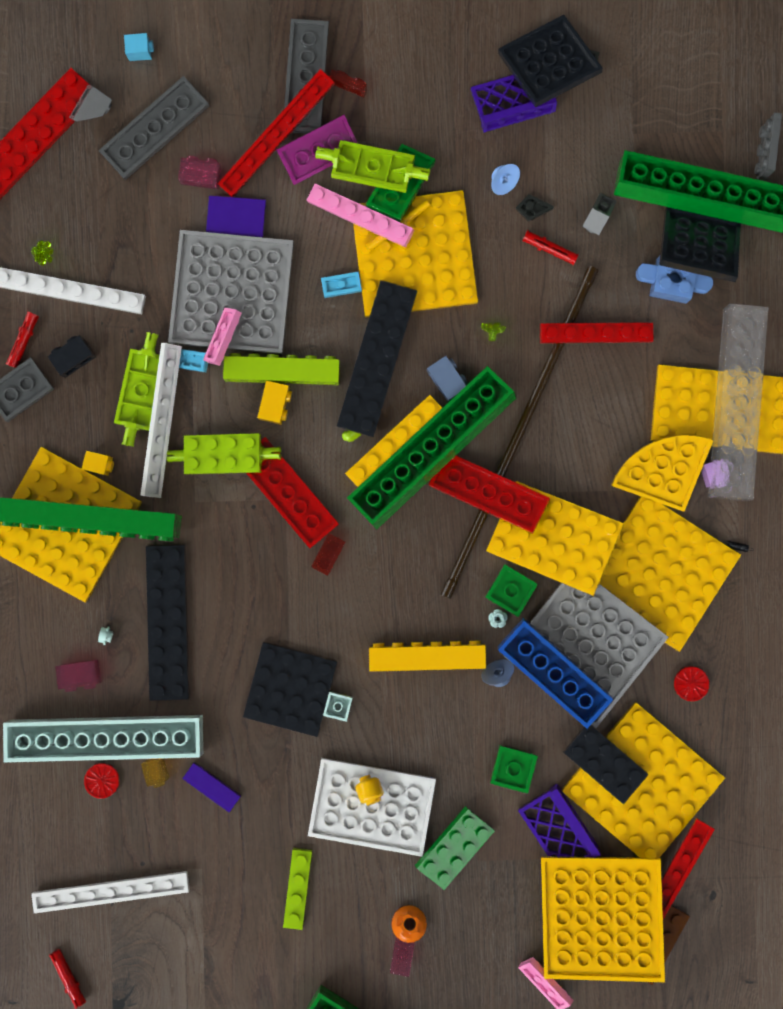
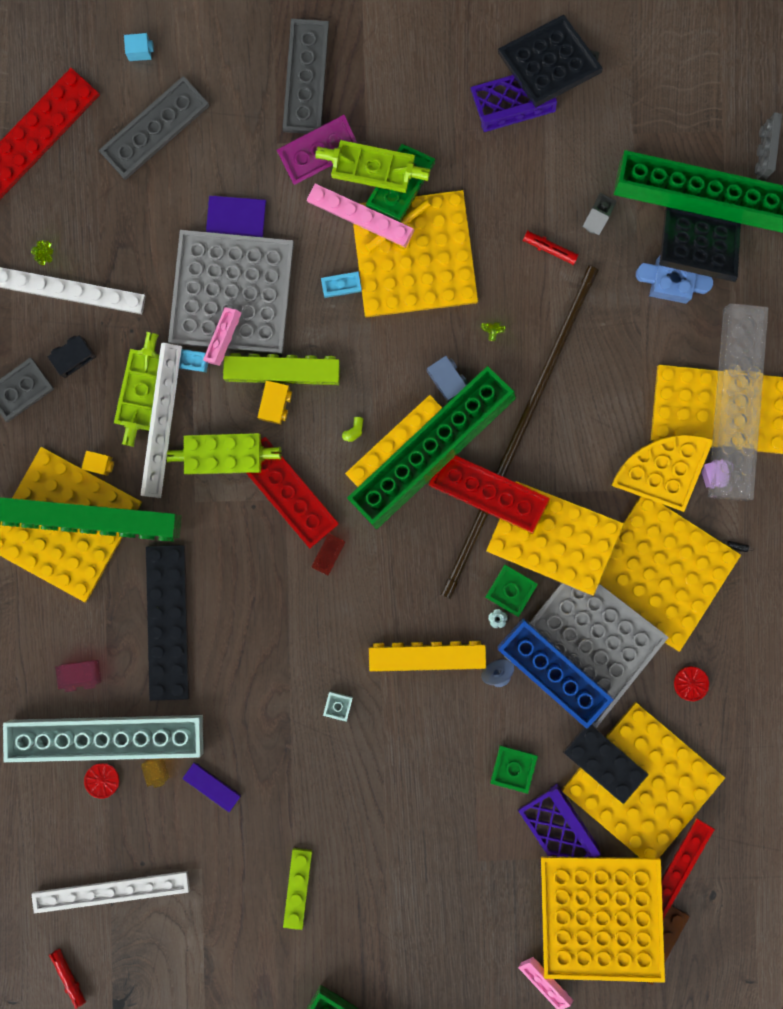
(23, 337): red pin -> none
(91, 105): dark grey slope -> none
(105, 635): light aqua plate -> none
(199, 172): clear pink brick -> none
(276, 133): red plate -> none
(290, 689): black plate -> none
(353, 85): clear red plate -> none
(369, 790): yellow head -> none
(377, 358): black plate -> none
(391, 824): white plate -> none
(398, 924): orange piece -> none
(401, 958): clear pink plate -> none
(454, 848): green plate -> none
(505, 178): light blue piece -> none
(533, 207): pearl dark grey piece -> none
(596, 333): red plate -> none

